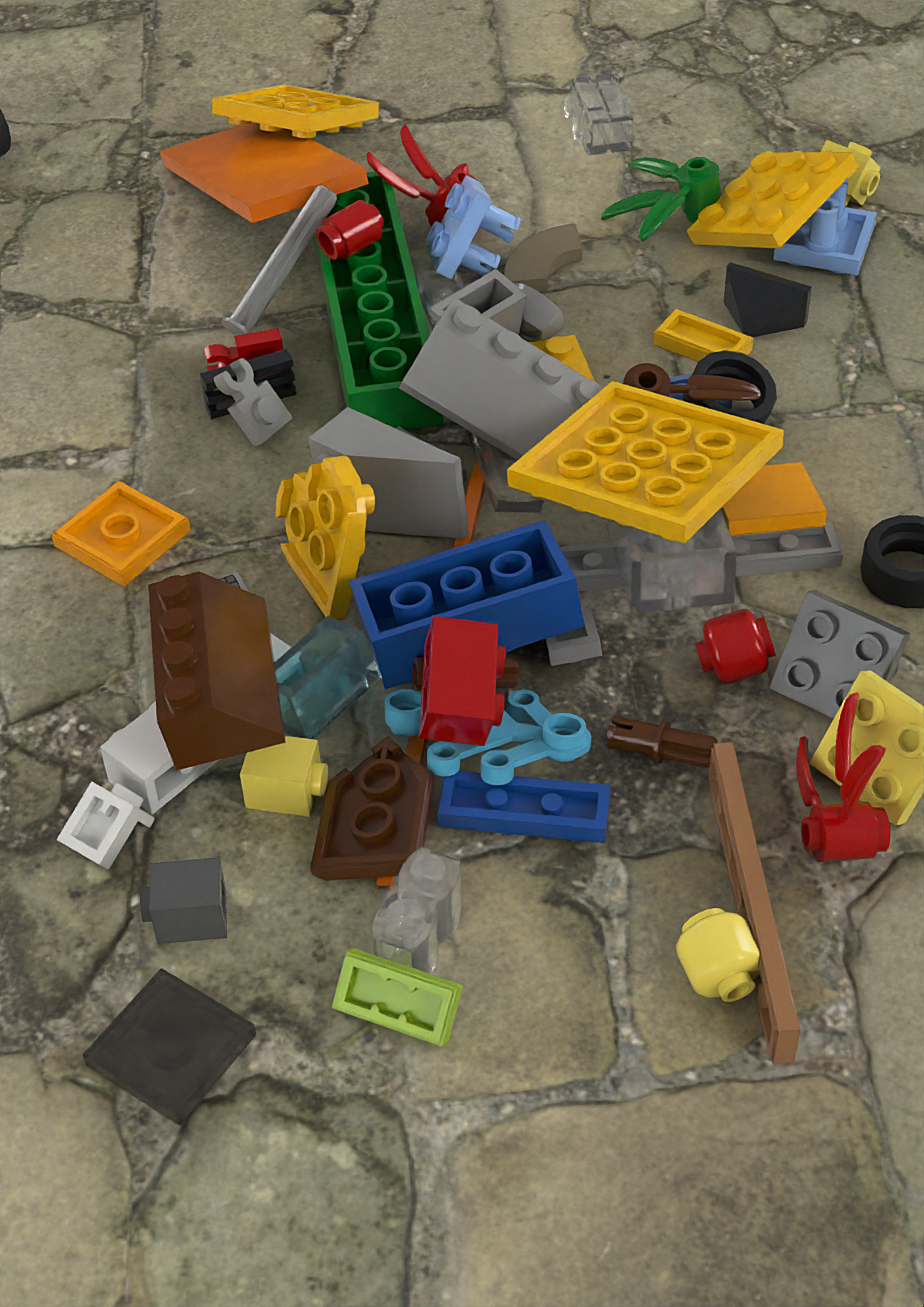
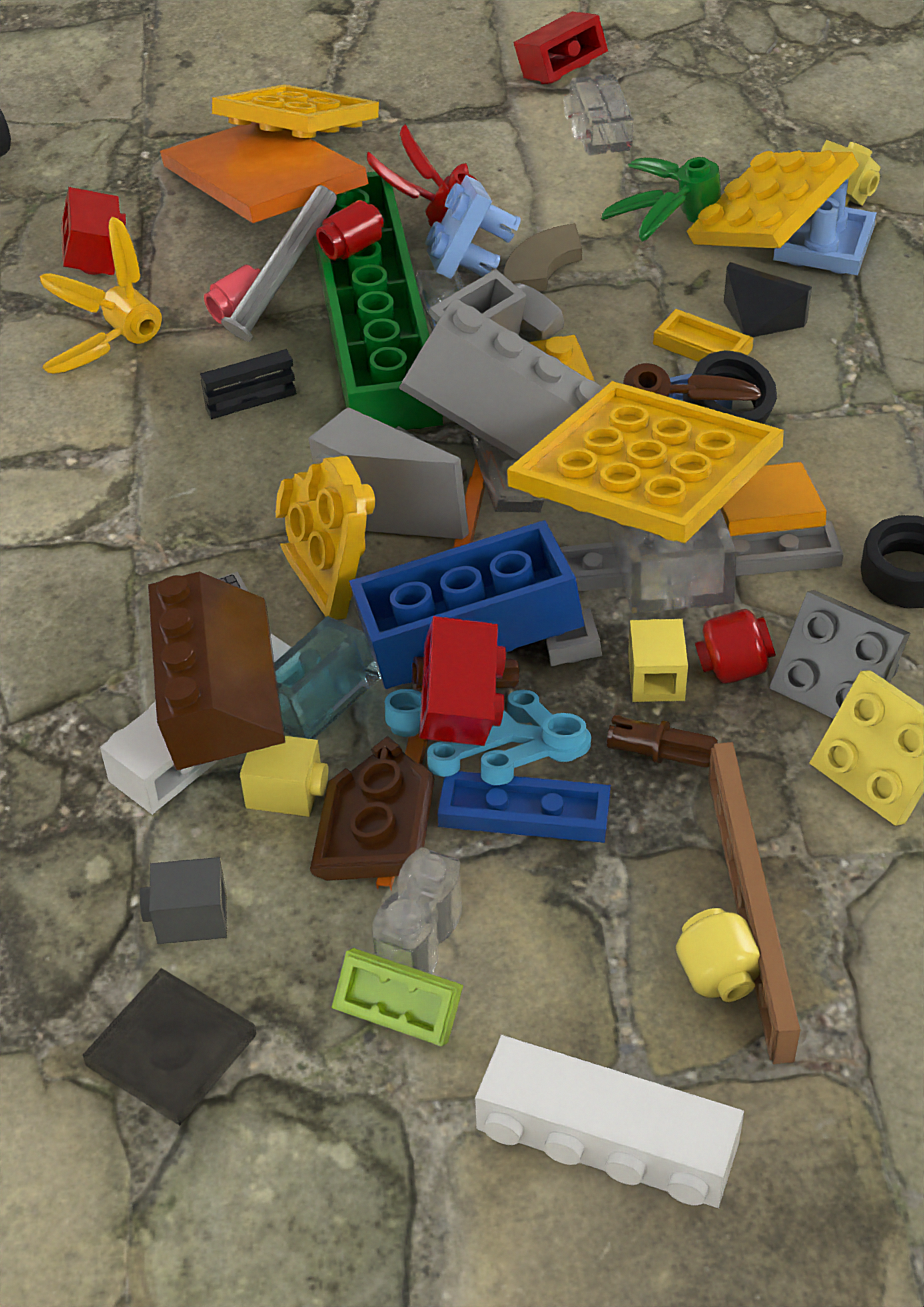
(86, 230): none -> red brick
(103, 823): white bracket -> none
(121, 305): none -> yellow plant
(121, 533): light orange tile -> none
(229, 291): none -> coral brick
(246, 347): red plate -> none
(256, 406): light grey plate -> none
(560, 47): none -> red brick
(608, 1121): none -> white brick
(657, 660): none -> light yellow brick
(848, 828): red plant -> none

